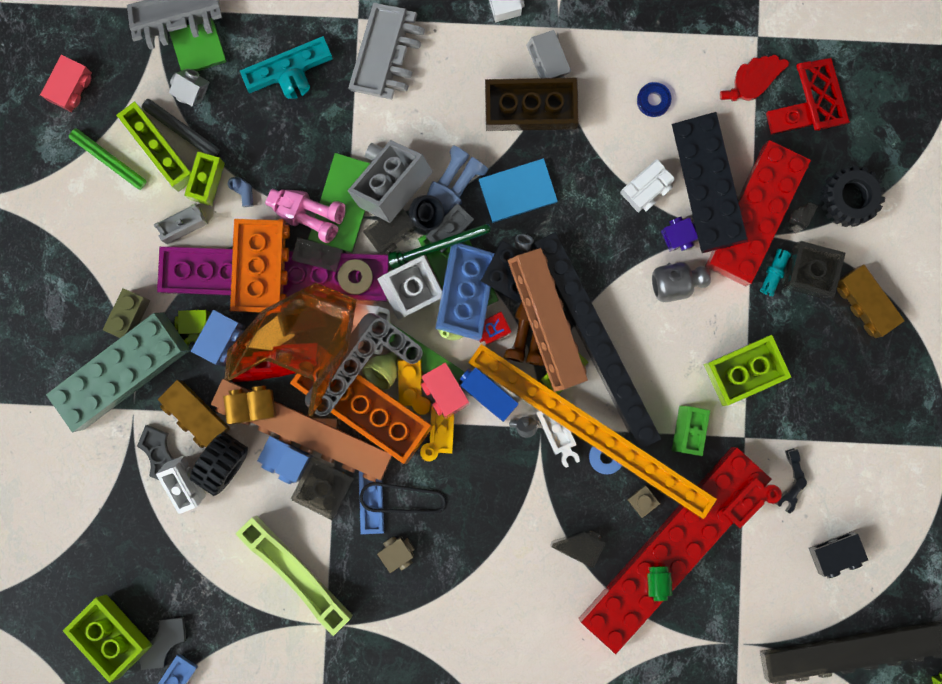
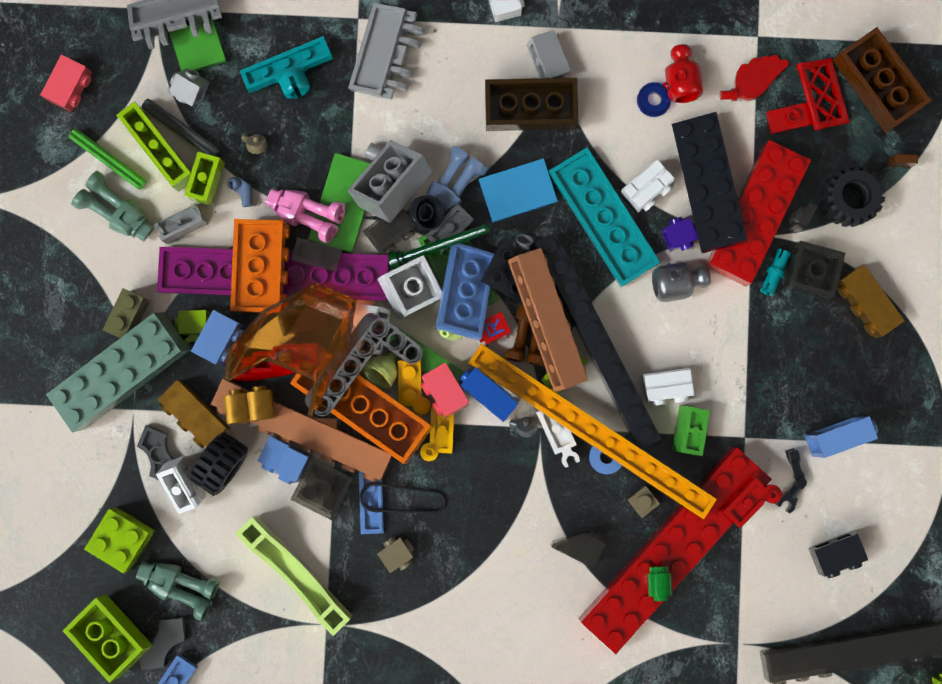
(119, 540): none -> lime brick
(127, 218): none -> sand green piece
(163, 579): none -> sand green piece
(255, 144): none -> dark tan piece
(355, 265): dark tan piece -> none
(604, 217): none -> teal plate
(668, 385): none -> white brick
(683, 76): none -> red piece
(747, 370): lime brick -> none
(841, 436): none -> medium blue window
(881, 80): none -> reddish brown brick
(903, 160): none -> reddish brown tile

